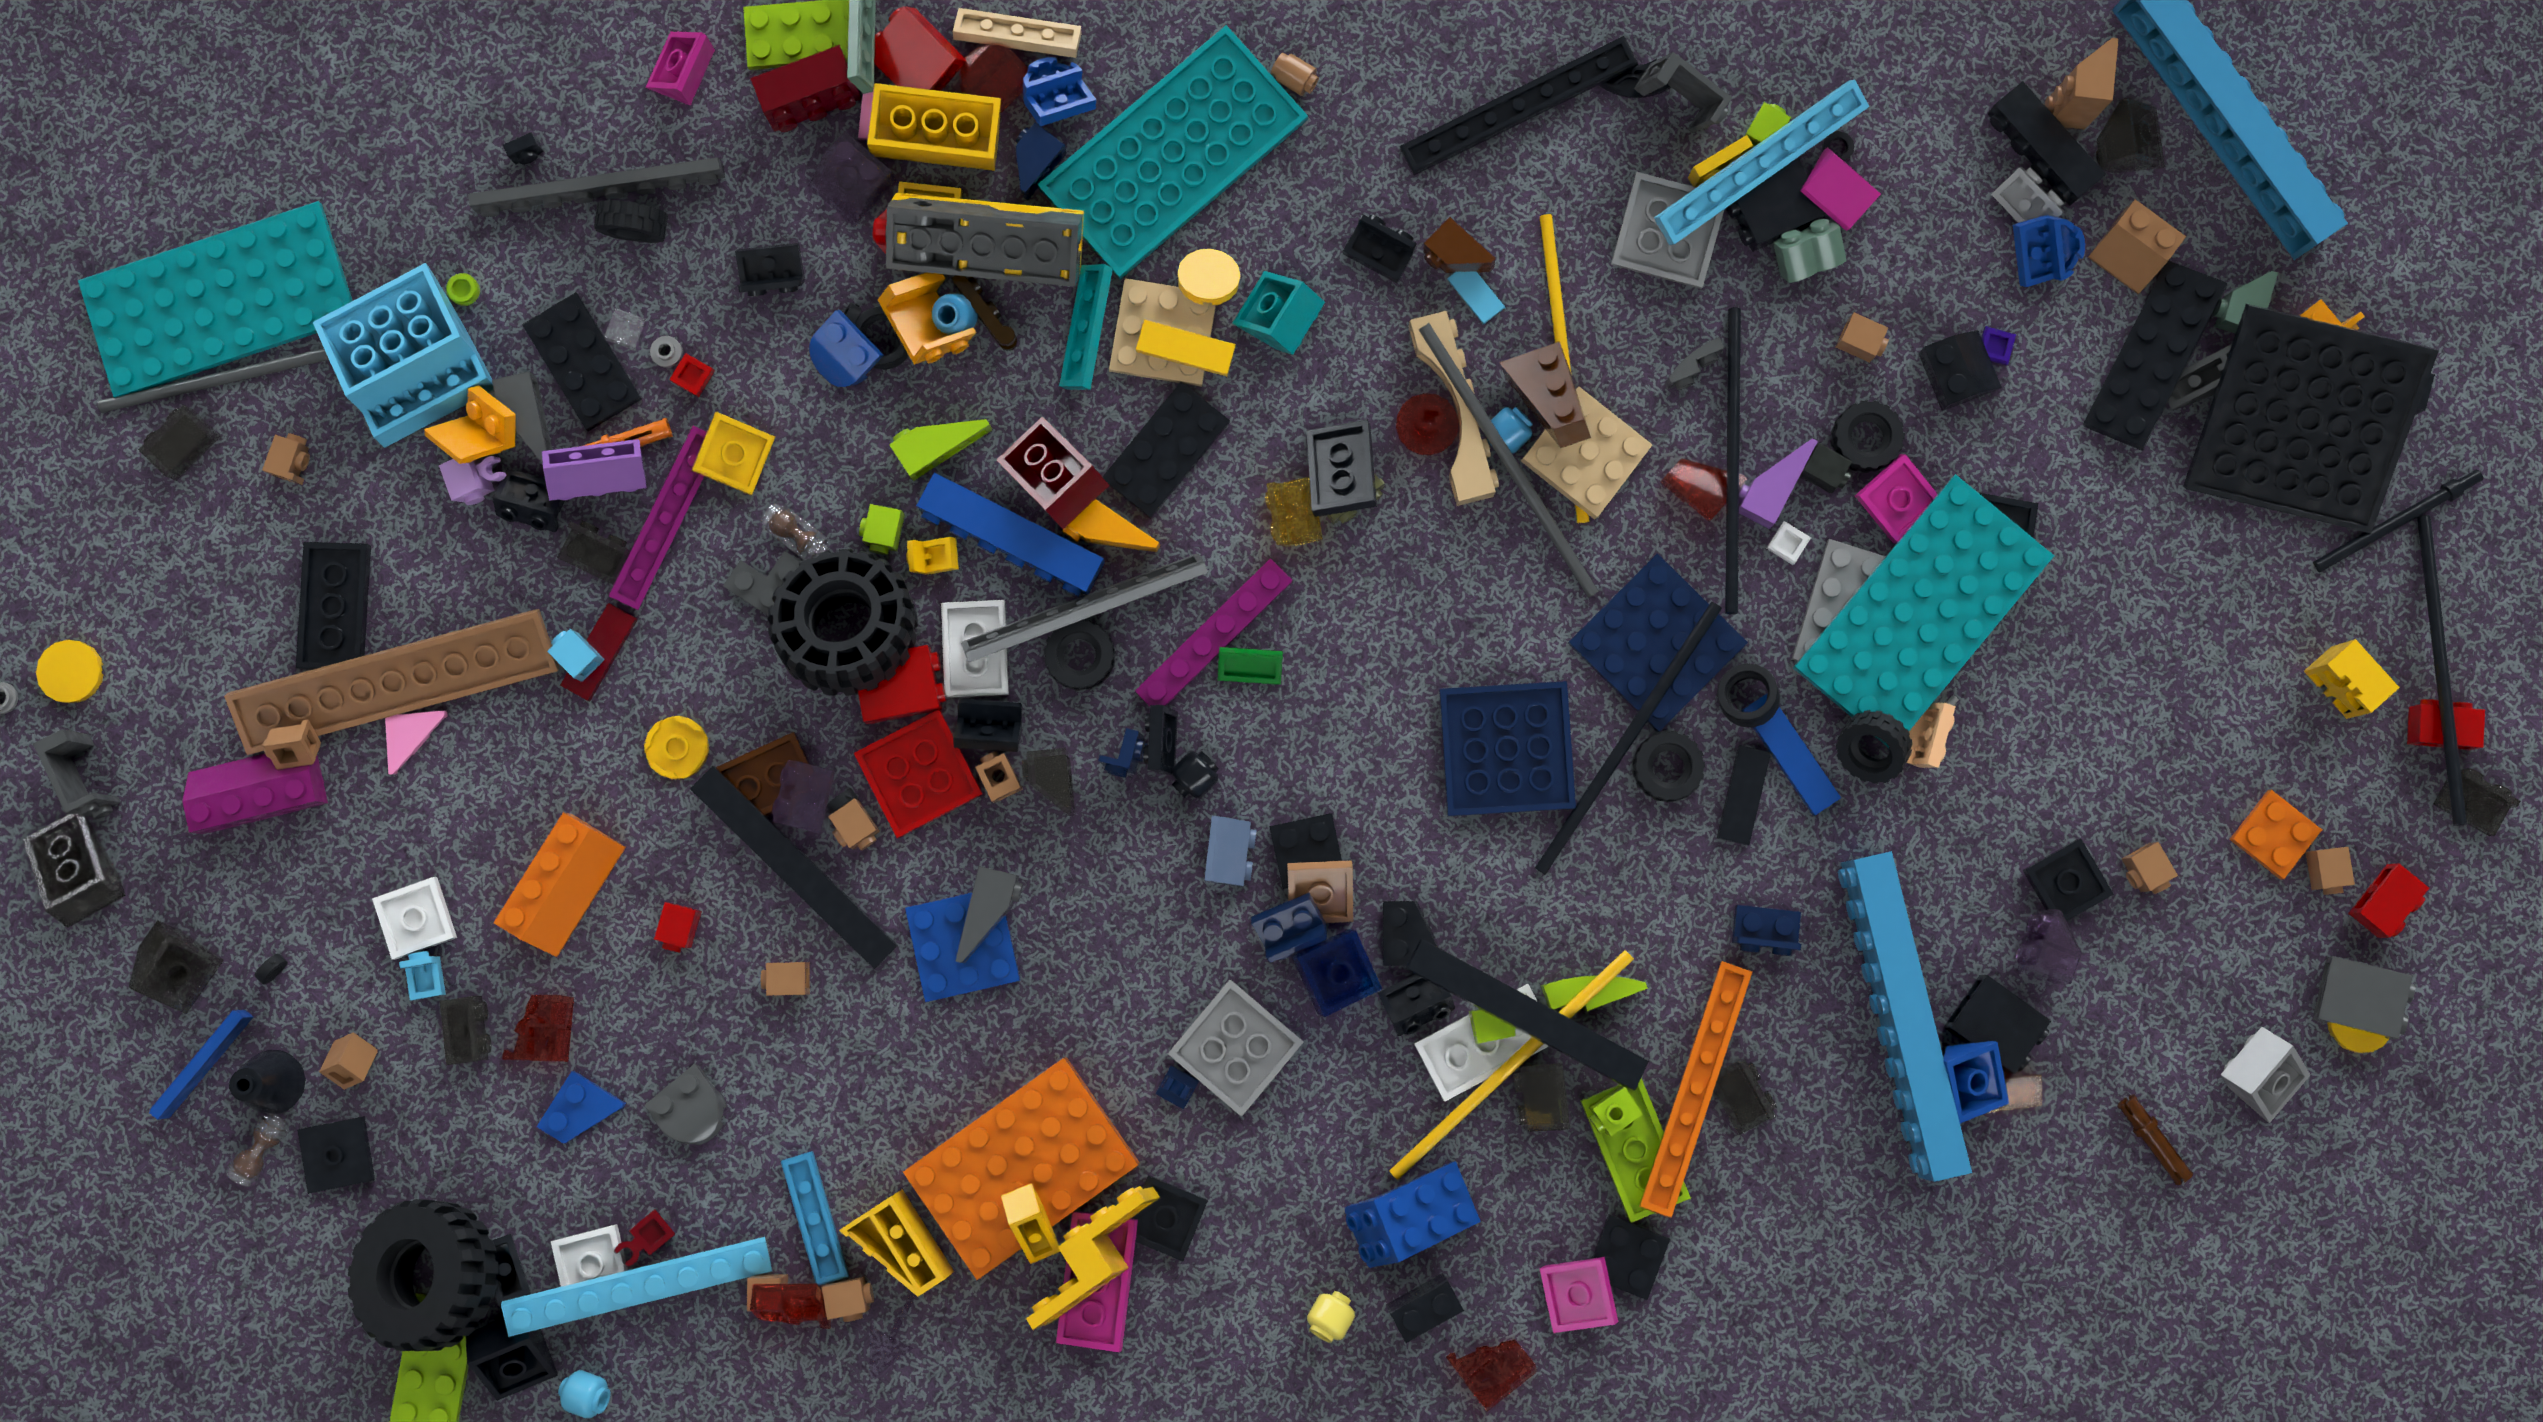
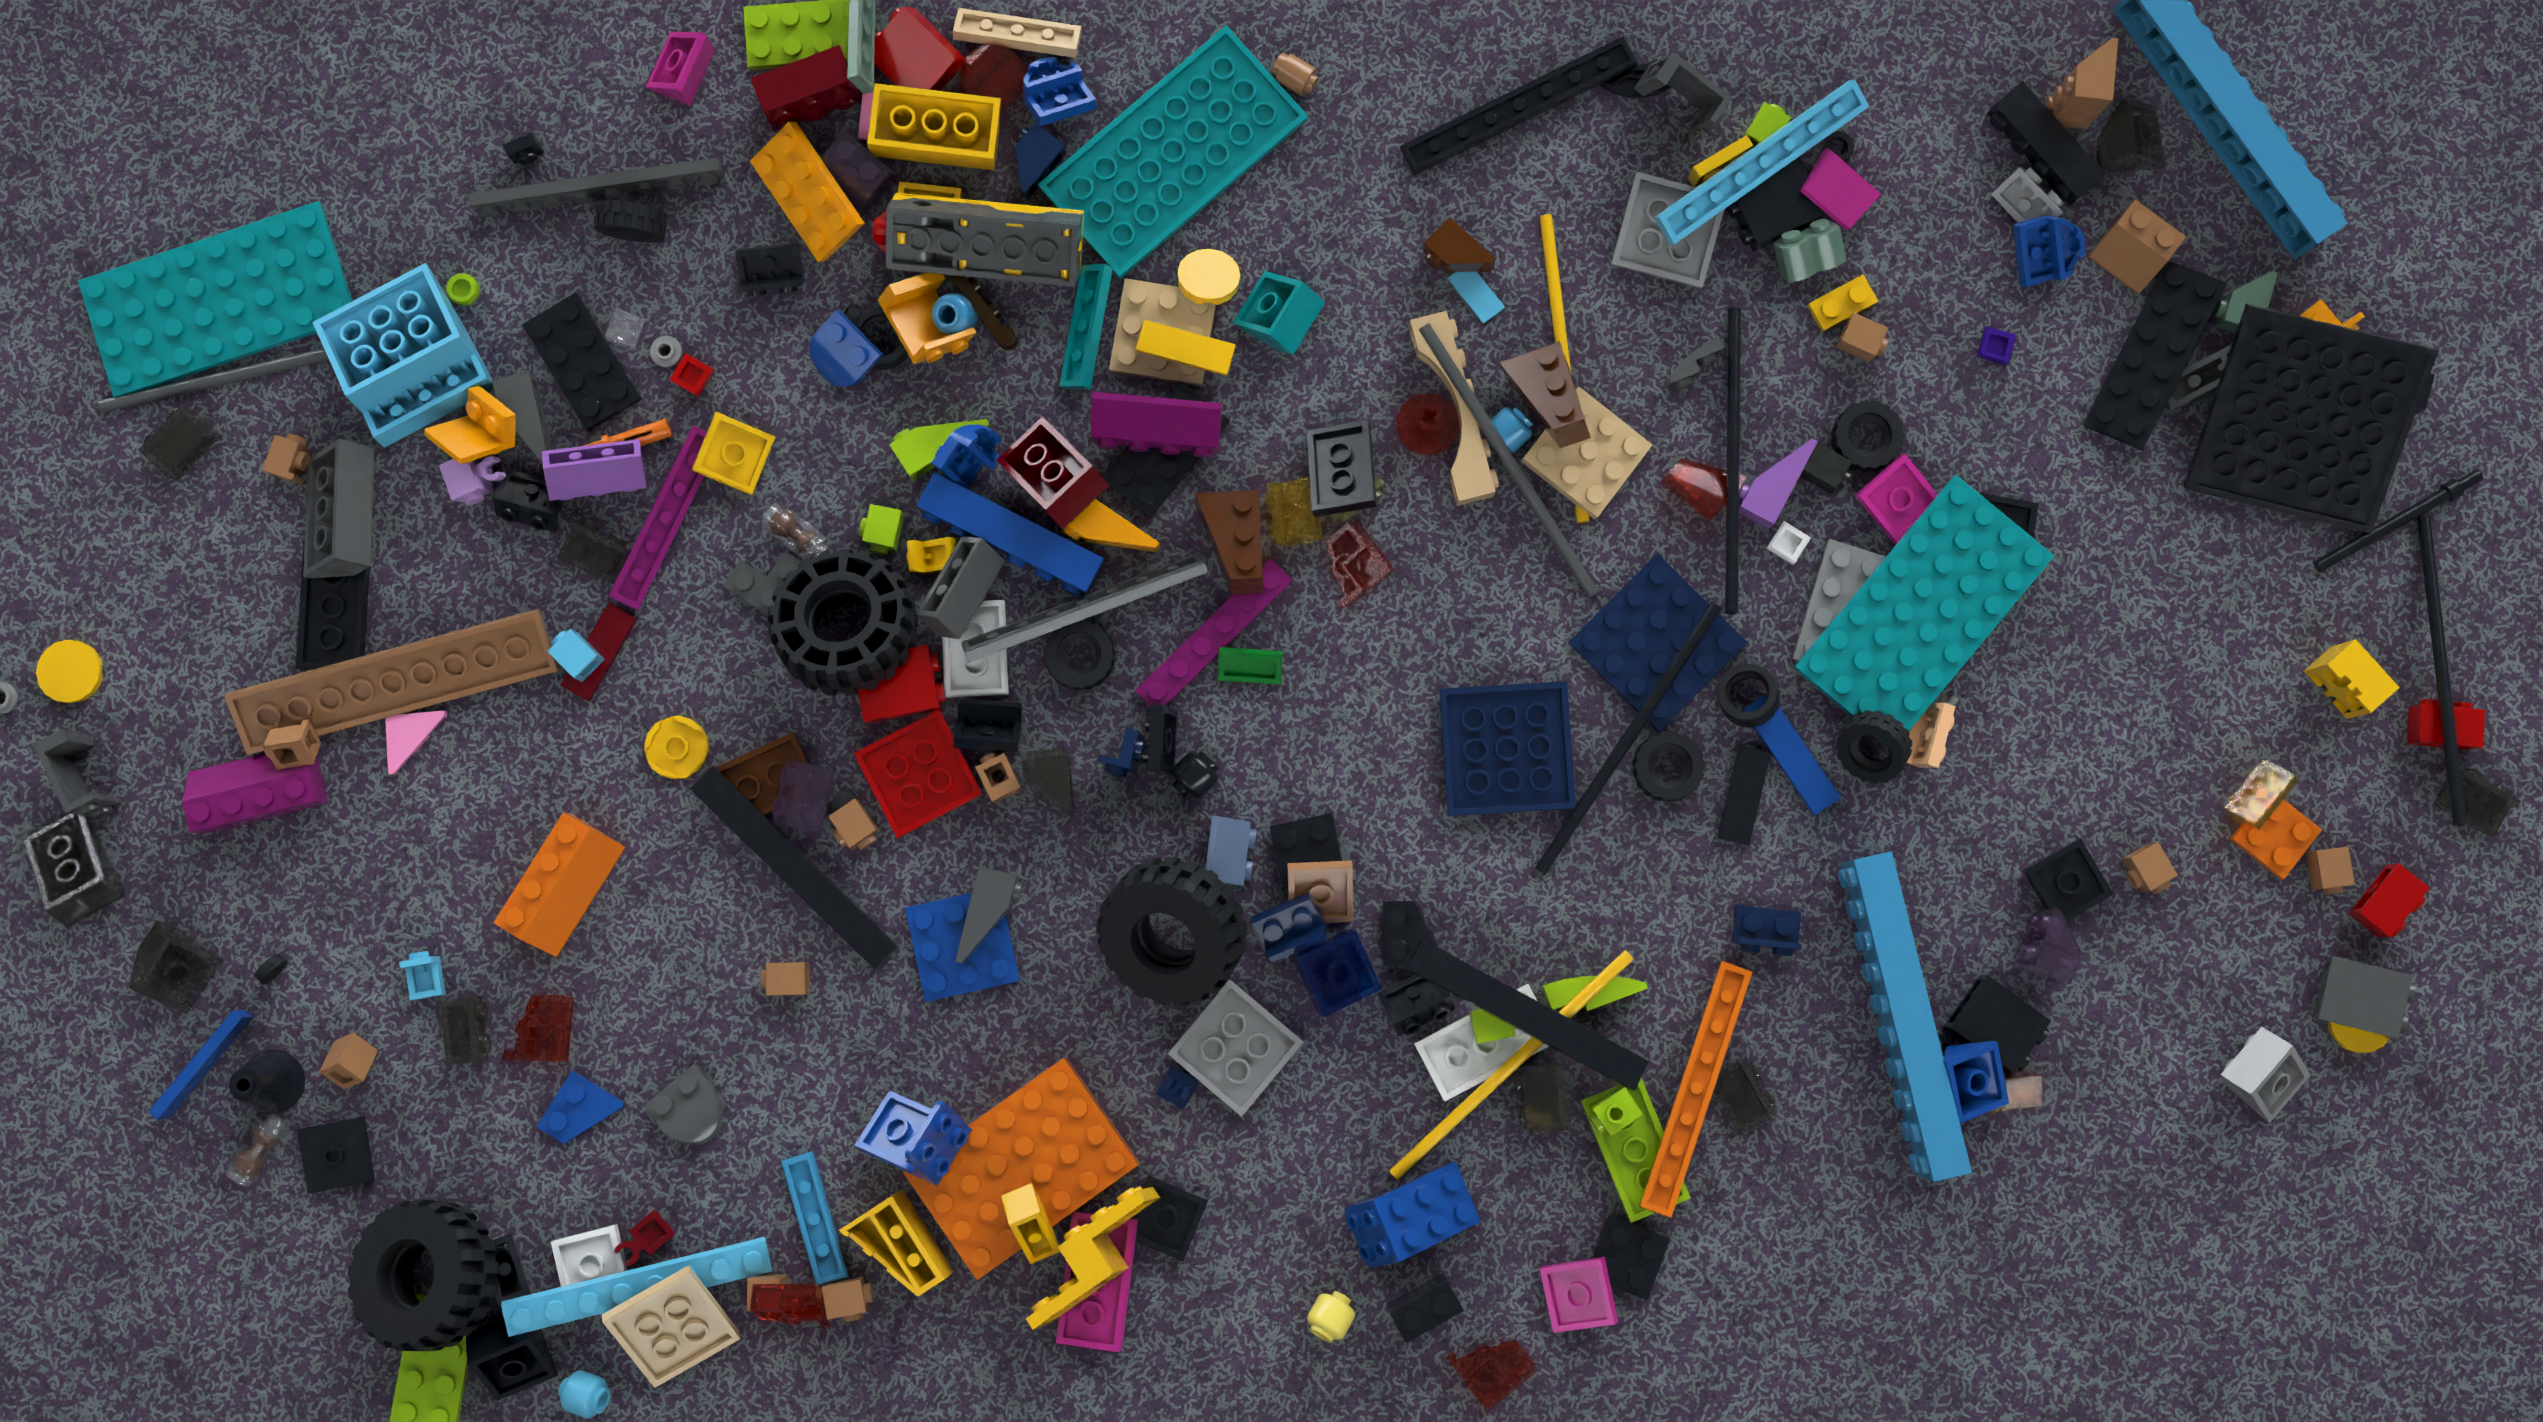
(339, 510): none -> dark grey slope
(414, 918): white plate -> none
(671, 1326): none -> tan plate
(677, 926): red brick -> none
(807, 192): none -> light orange plate
(914, 1136): none -> blue bracket
(960, 587): none -> dark grey brick
(966, 453): none -> blue slope
(1149, 963): none -> black tyre
(1156, 423): none -> magenta slope
(1235, 535): none -> reddish brown wedge
(1351, 554): none -> clear red slope
(1380, 247): black bracket -> none
(1842, 303): none -> yellow plate
(1959, 369): black slope -> none
(2147, 1129): reddish brown pin -> none
(2260, 794): none -> clear yellow bracket

